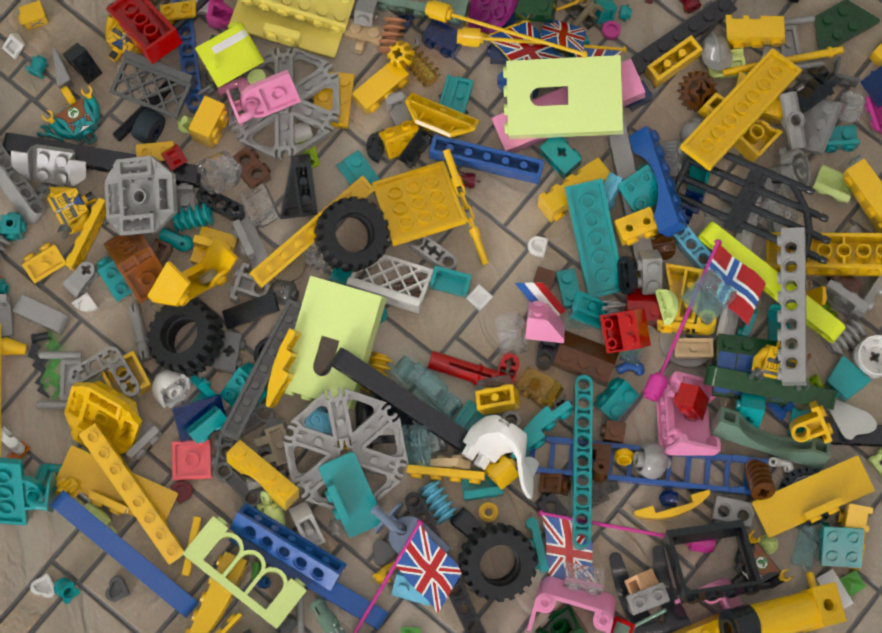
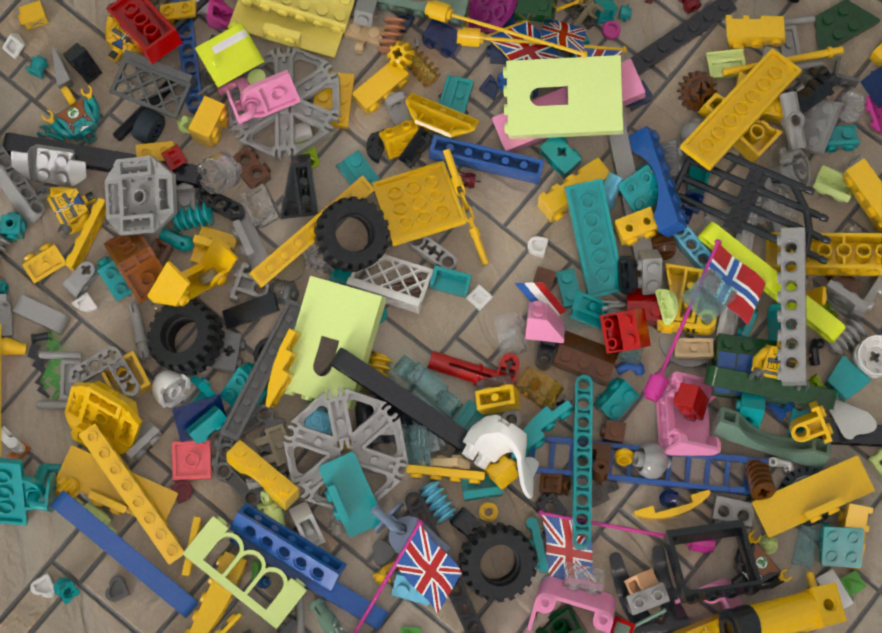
(489, 87): none -> dark blue tile
(673, 61): yellow brick -> none
(716, 52): light grey piece -> none
(814, 346): none -> black arm

